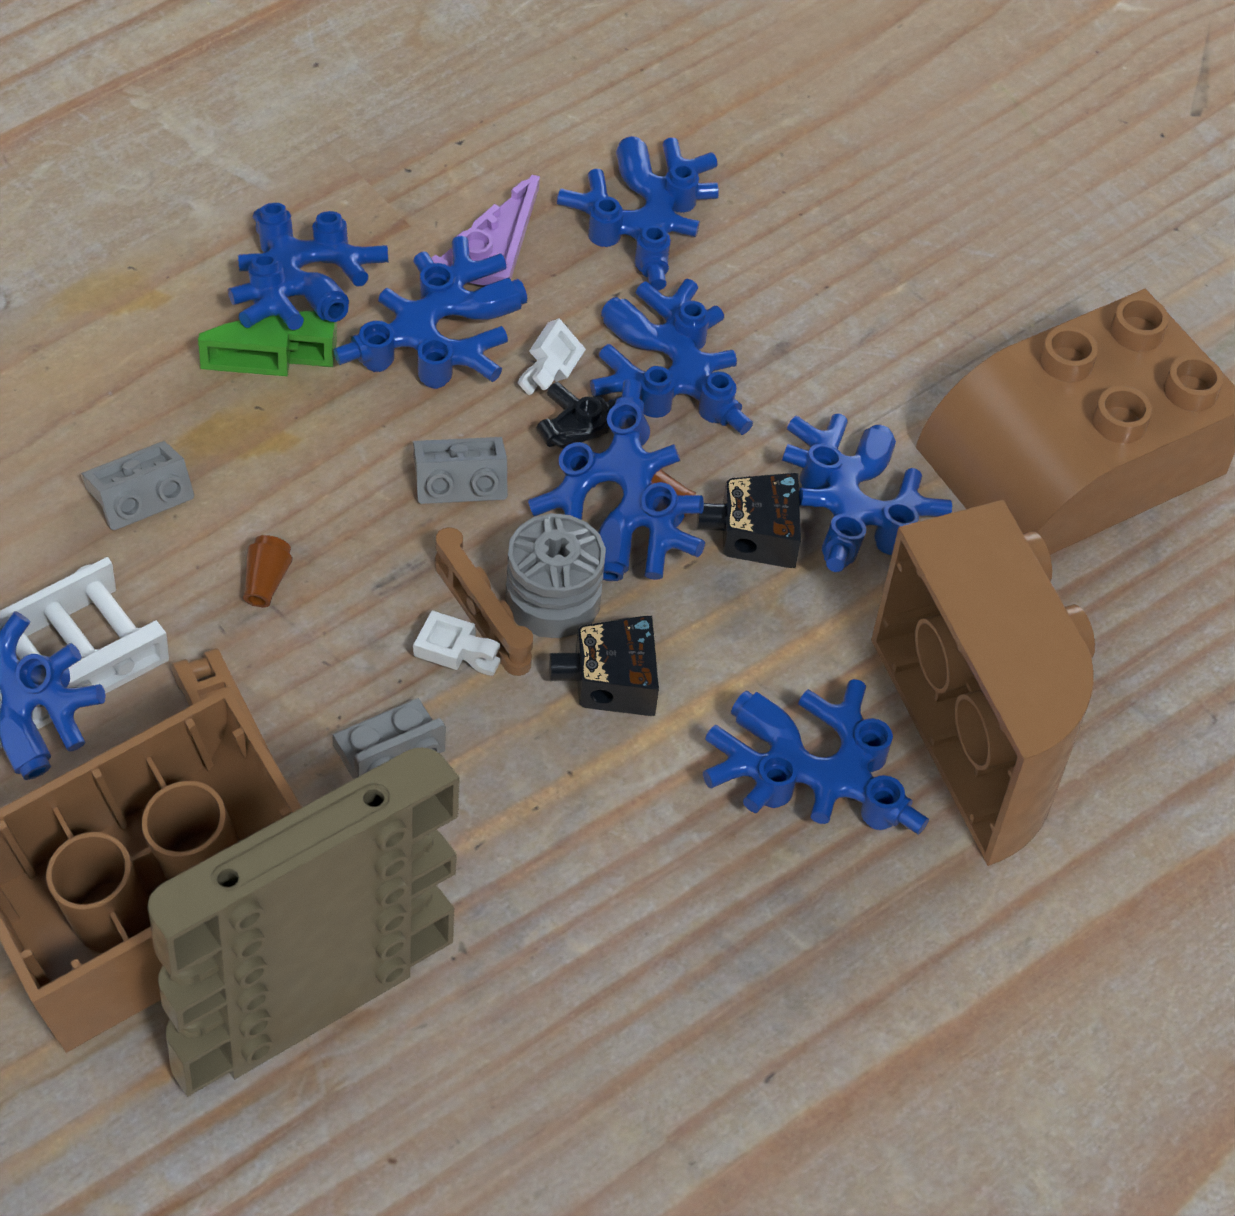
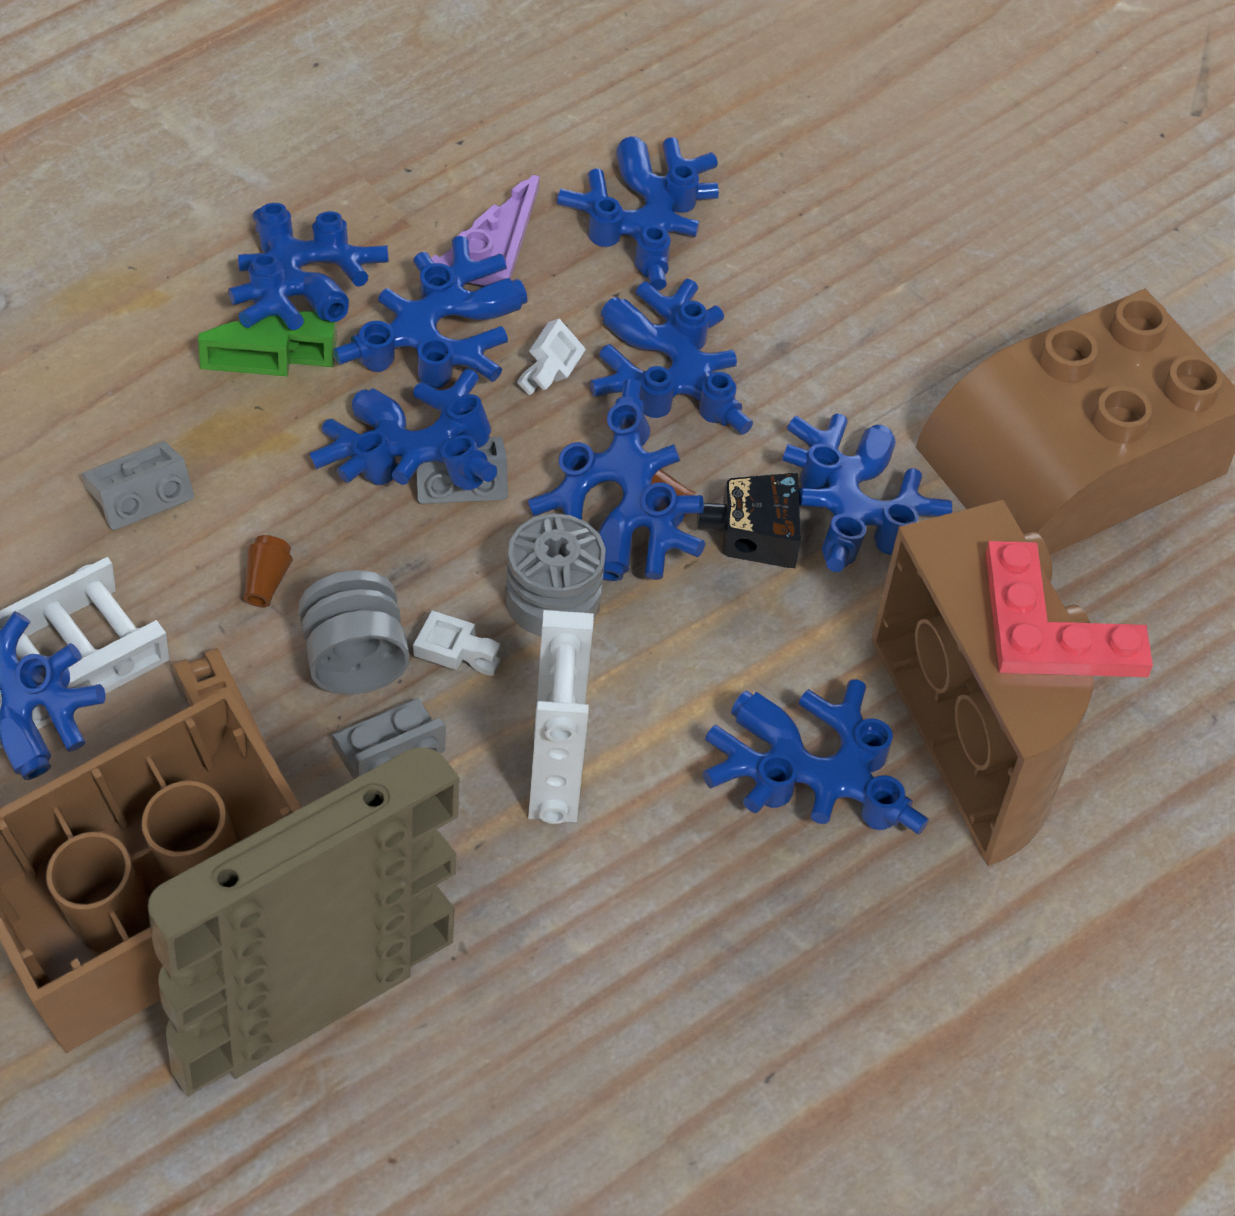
(353, 632): none -> light grey wheel
(449, 440): none -> blue plant
(474, 594): medium nougat plate -> none
(560, 716): none -> white fence
(579, 421): black piece -> none
(612, 666): black torso -> none
(1035, 646): none -> coral plate

